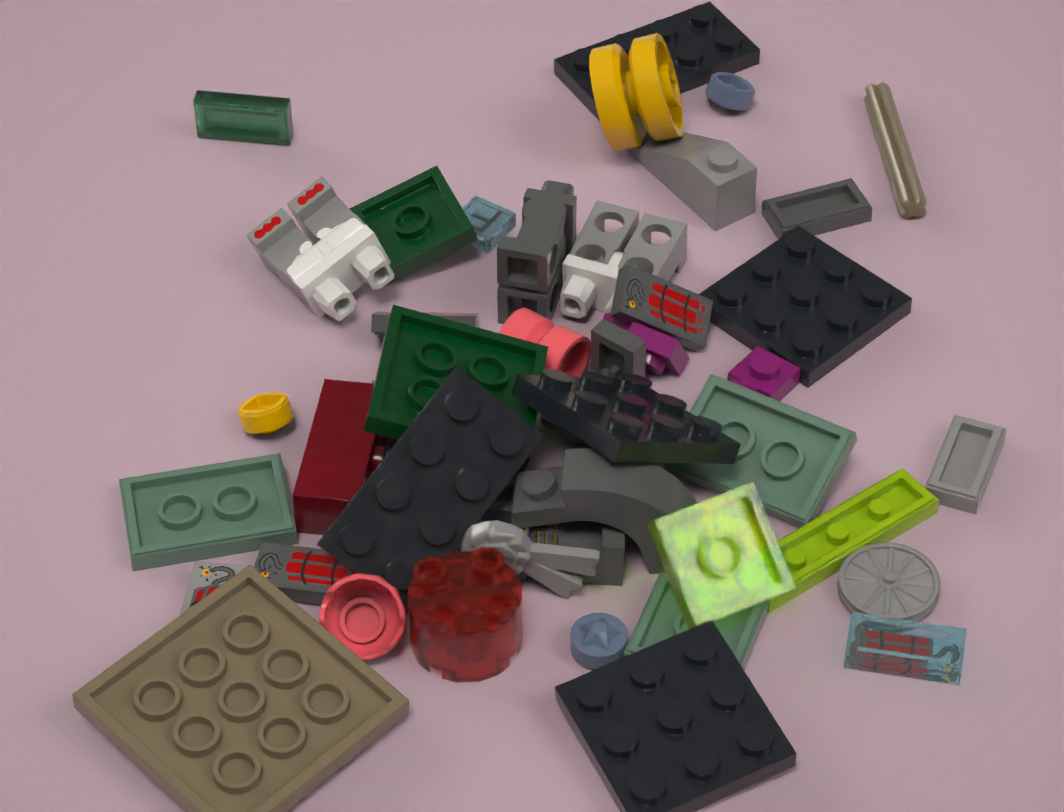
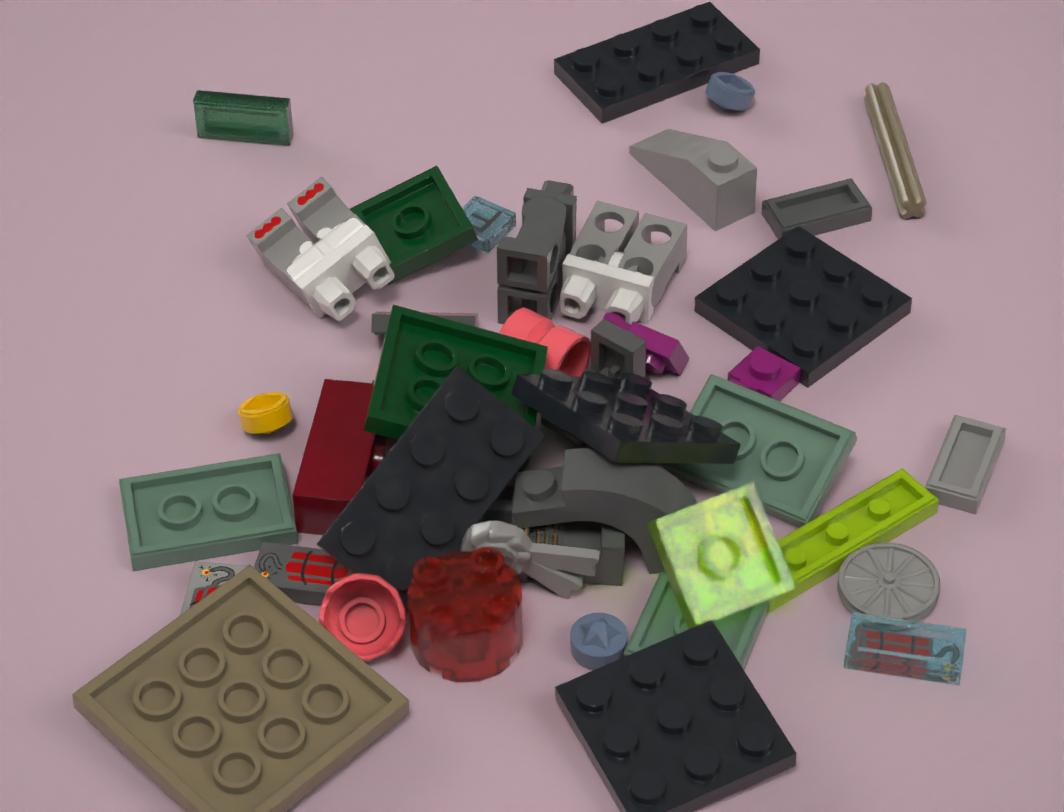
(636, 92): yellow wheel -> none
(661, 307): tile -> none

